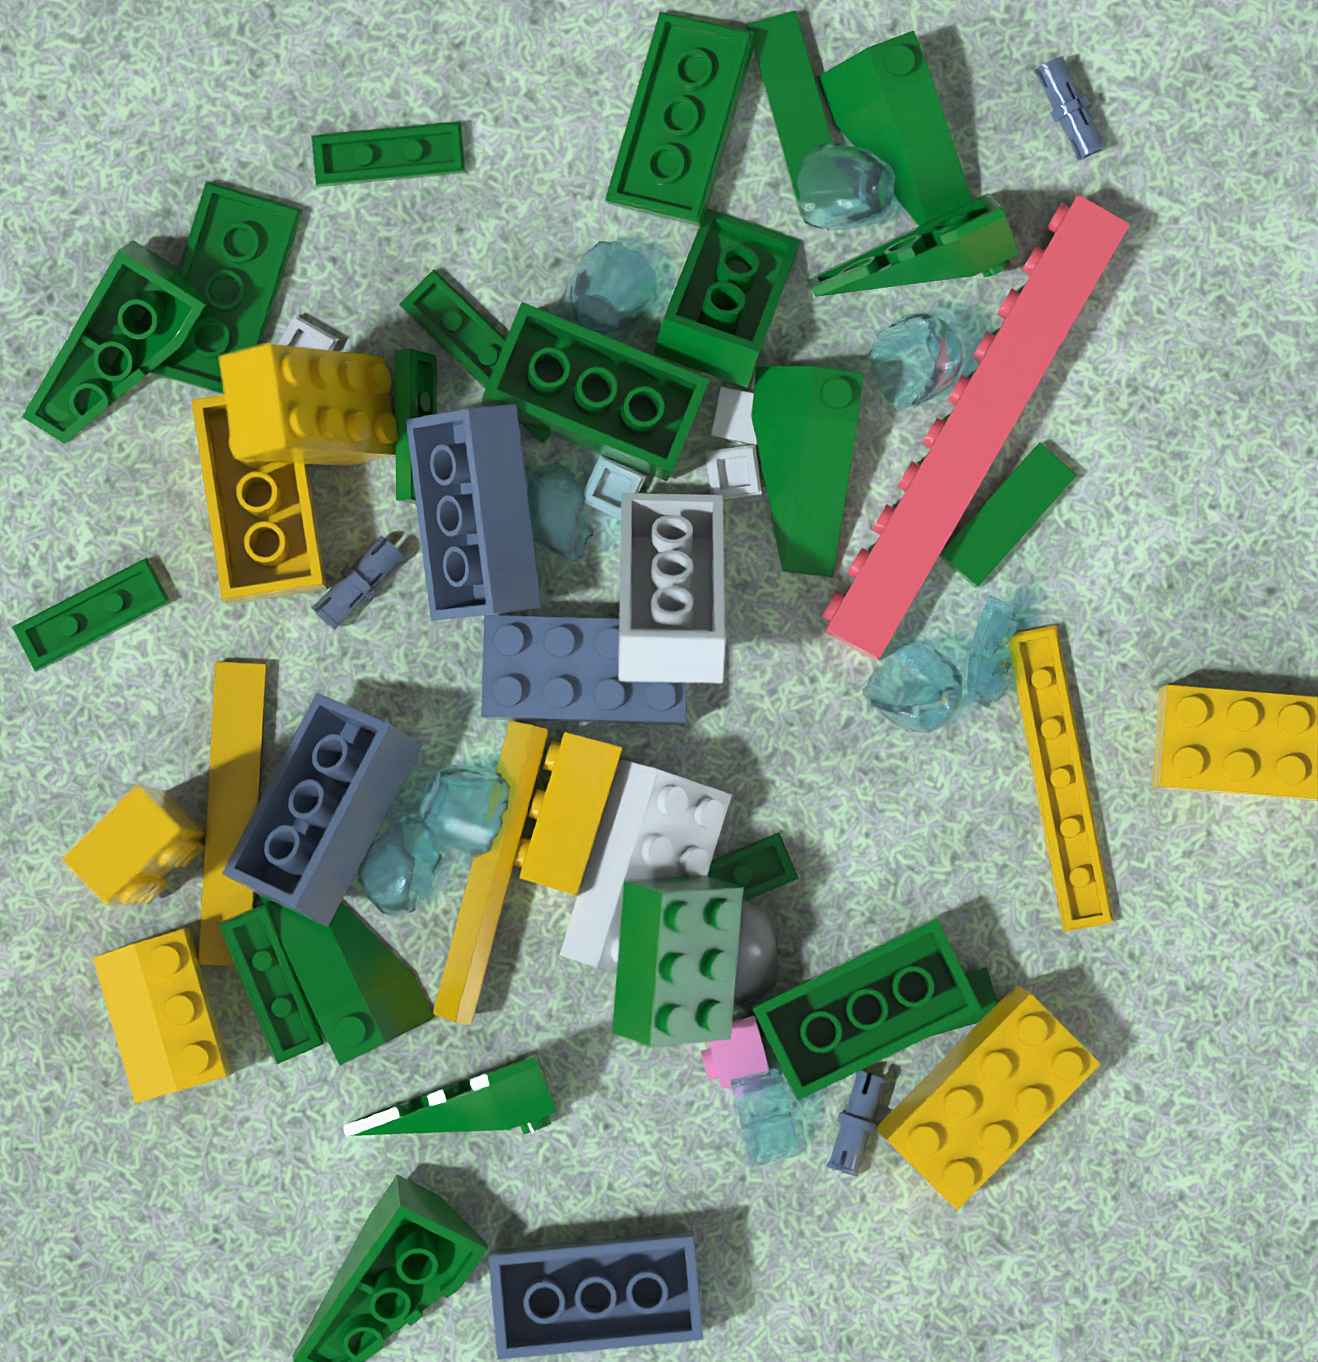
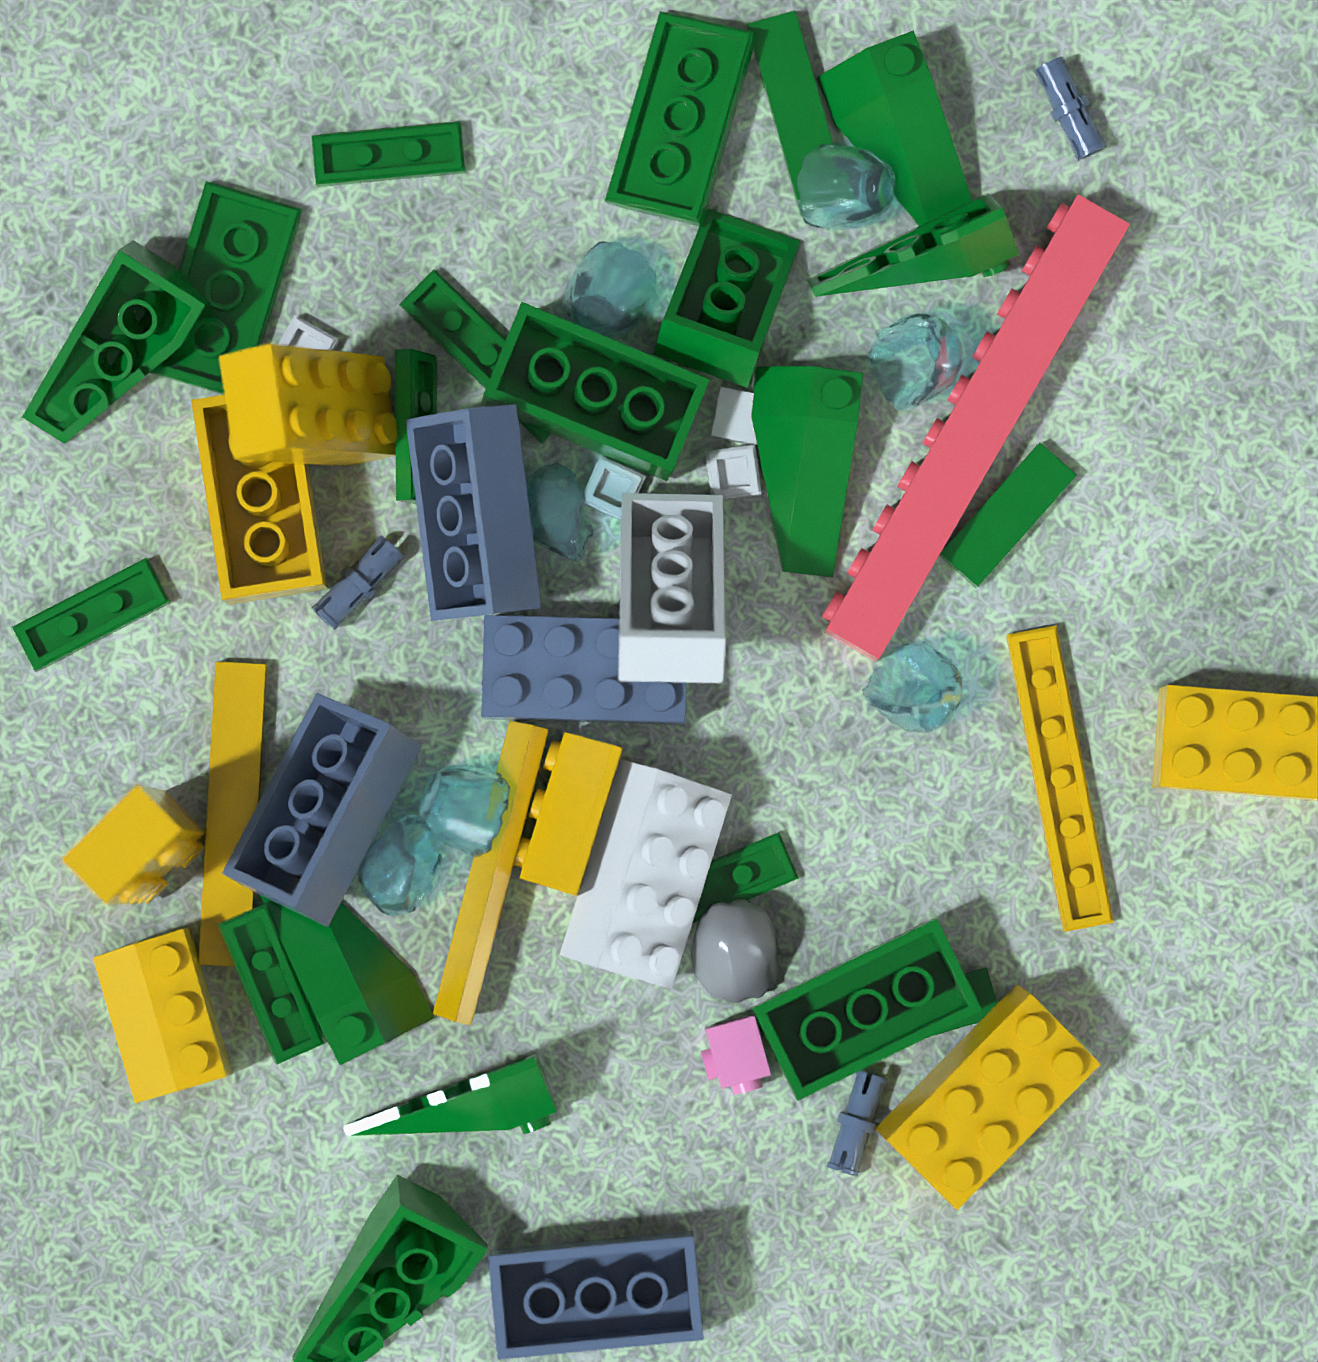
(677, 960): green brick -> none
(765, 1117): clear light blue slope -> none
(986, 671): clear light blue slope -> none

